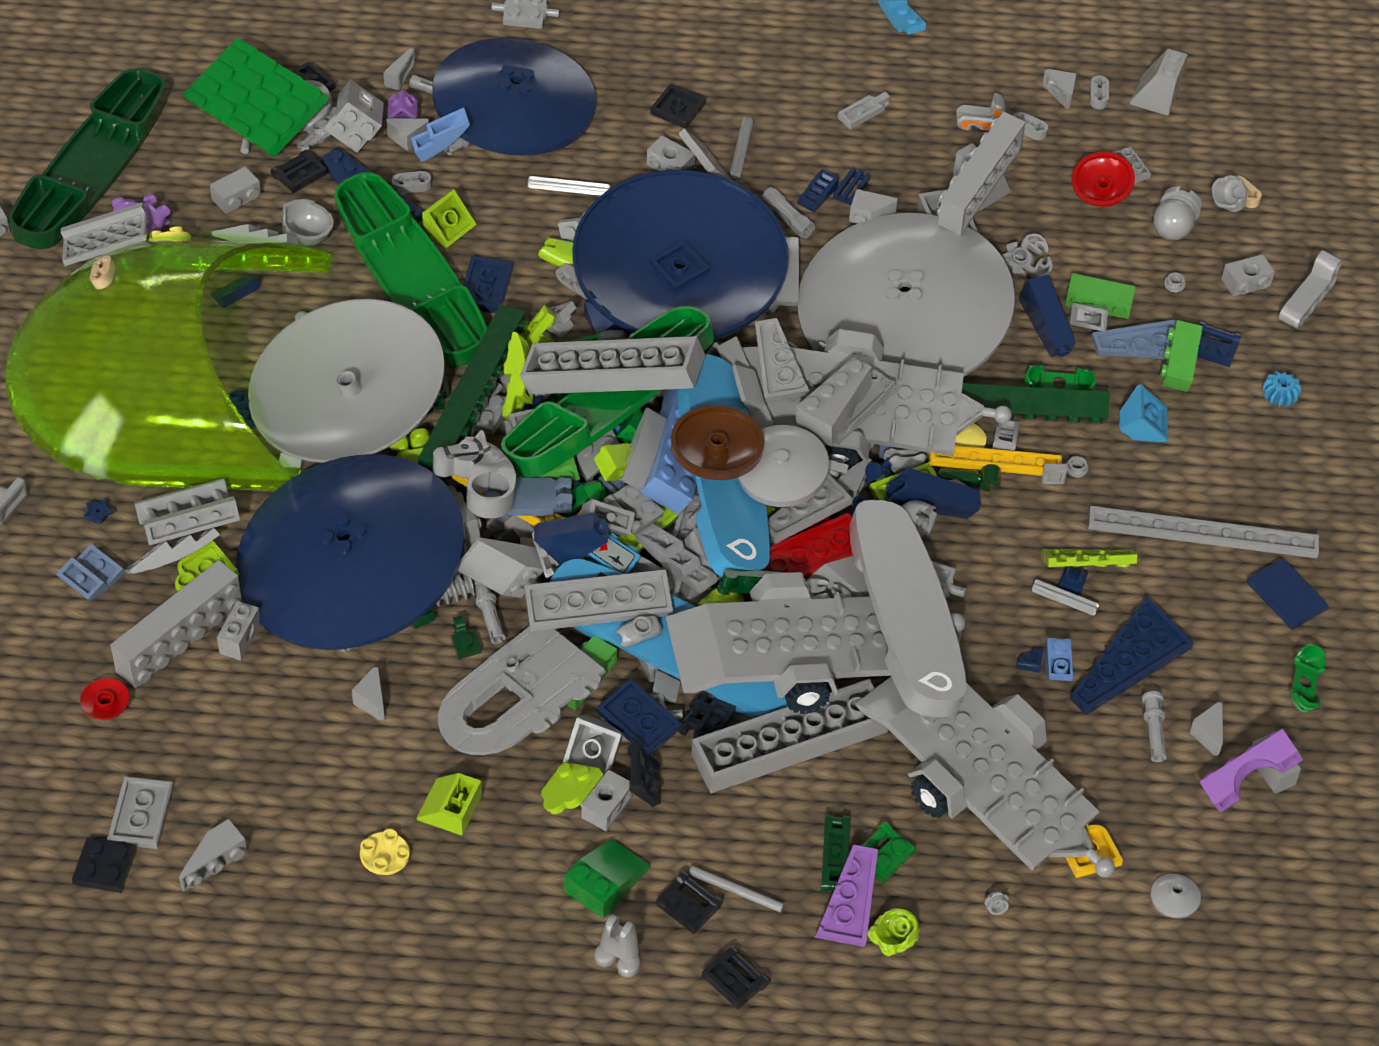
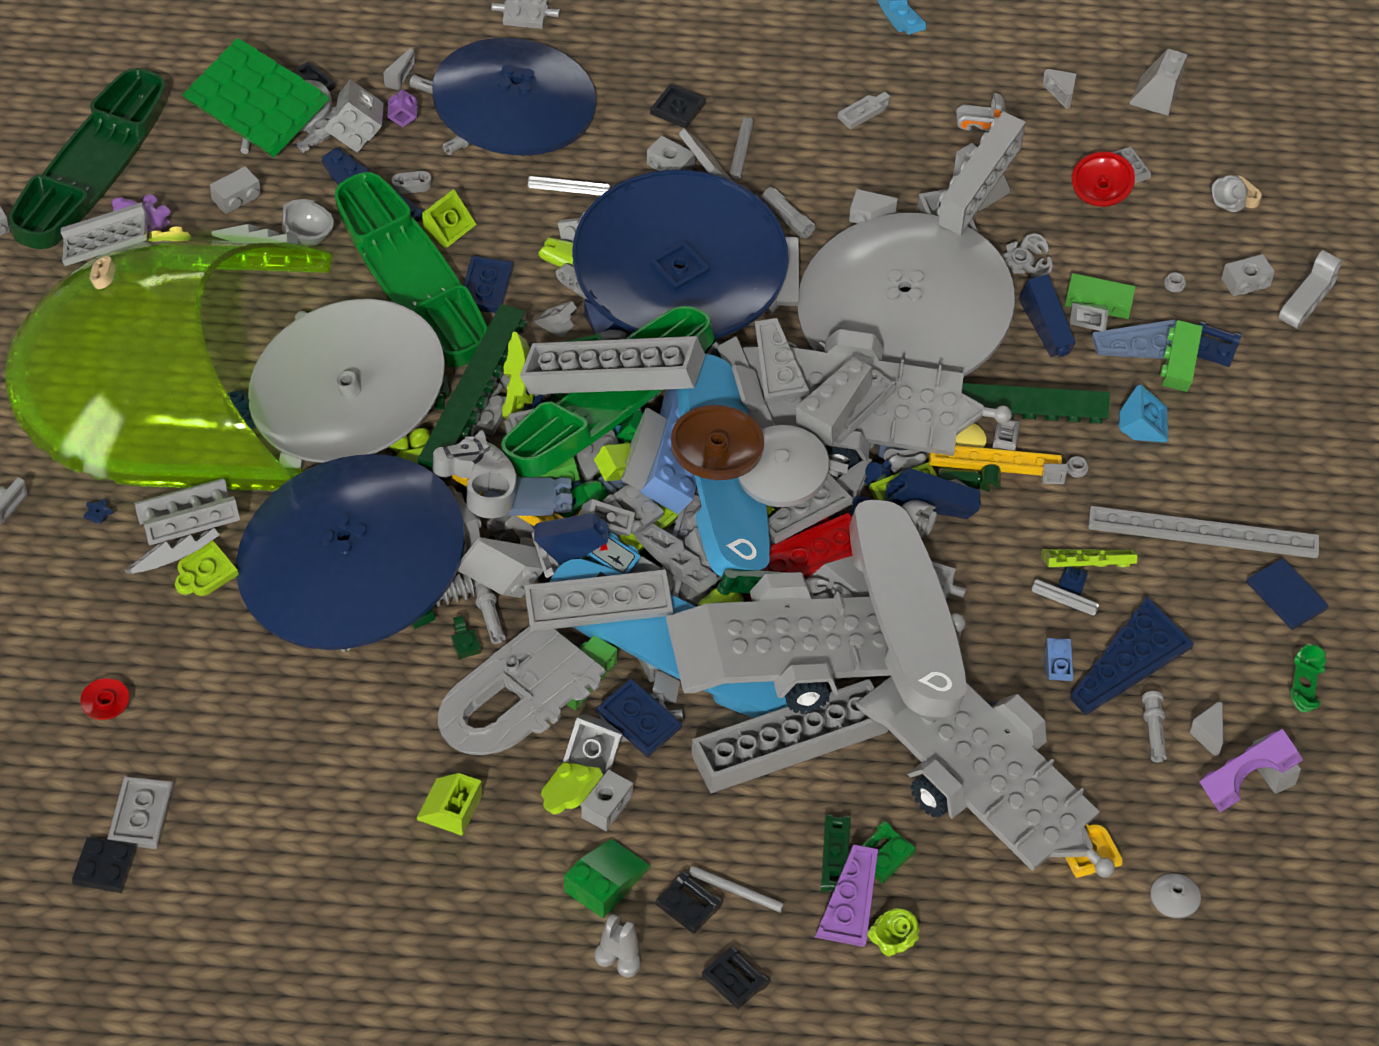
(91, 573): sand blue slope -> none
(176, 624): light grey brick -> none
(216, 850): light grey slope -> none
(236, 290): slope -> none
(238, 630): light grey brick -> none
(299, 171): black plate -> none
(368, 694): light grey slope -> none
(384, 852): light yellow dish -> none
(403, 129): light grey slope -> none
(440, 134): medium blue slope -> none
(536, 328): lime slope -> none
(639, 630): light grey piece -> none
(644, 775): black plate -> none
(716, 716): black plate -> none
(823, 179): dark blue slope -> none
(857, 176): dark blue tile -> none
(997, 903): light grey plate -> none
(1030, 661): dark blue tile -> none
(1034, 127): light grey beam -> none
(1081, 380): green piece -> none
(1095, 92): light grey beam -> none
(1177, 213): light grey tile -> none
(1281, 389): dark azure gear -> none

